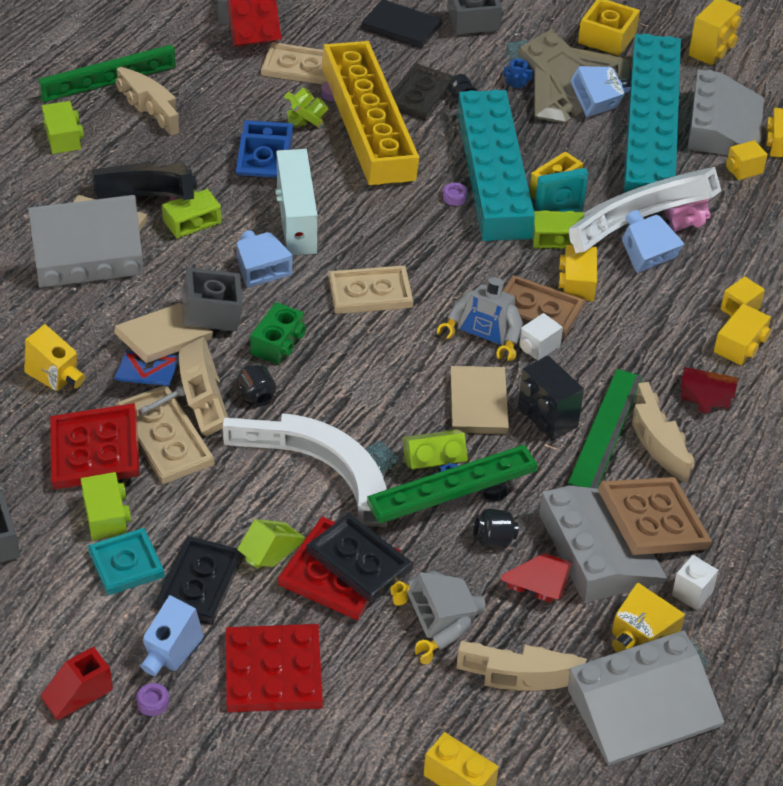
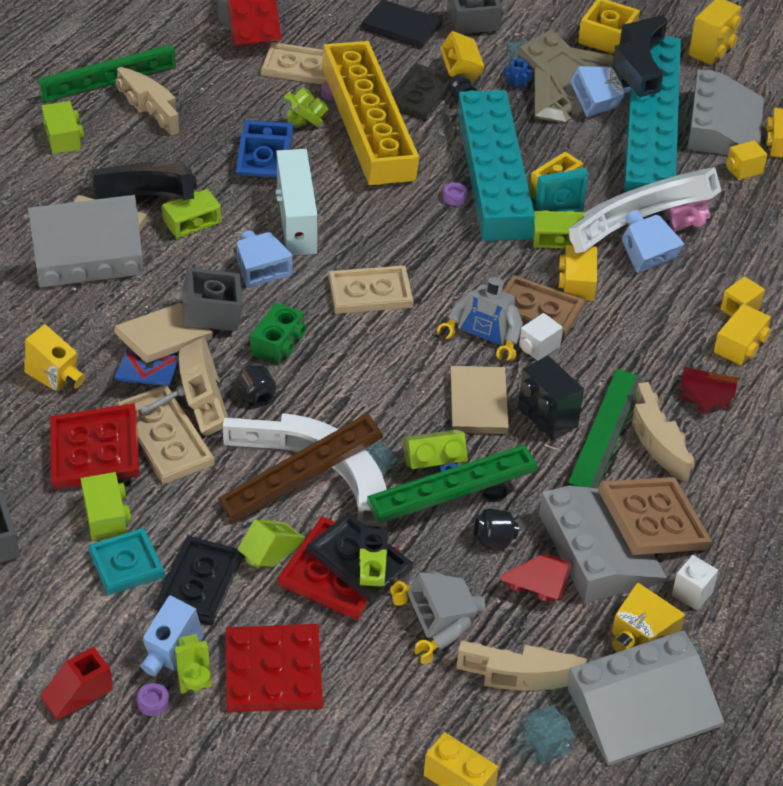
(192, 664): none -> lime hips
(300, 468): none -> reddish brown tile
(373, 557): none -> lime leg
(462, 56): none -> yellow brick
(548, 733): none -> clear light blue brick
(634, 57): none -> black arch

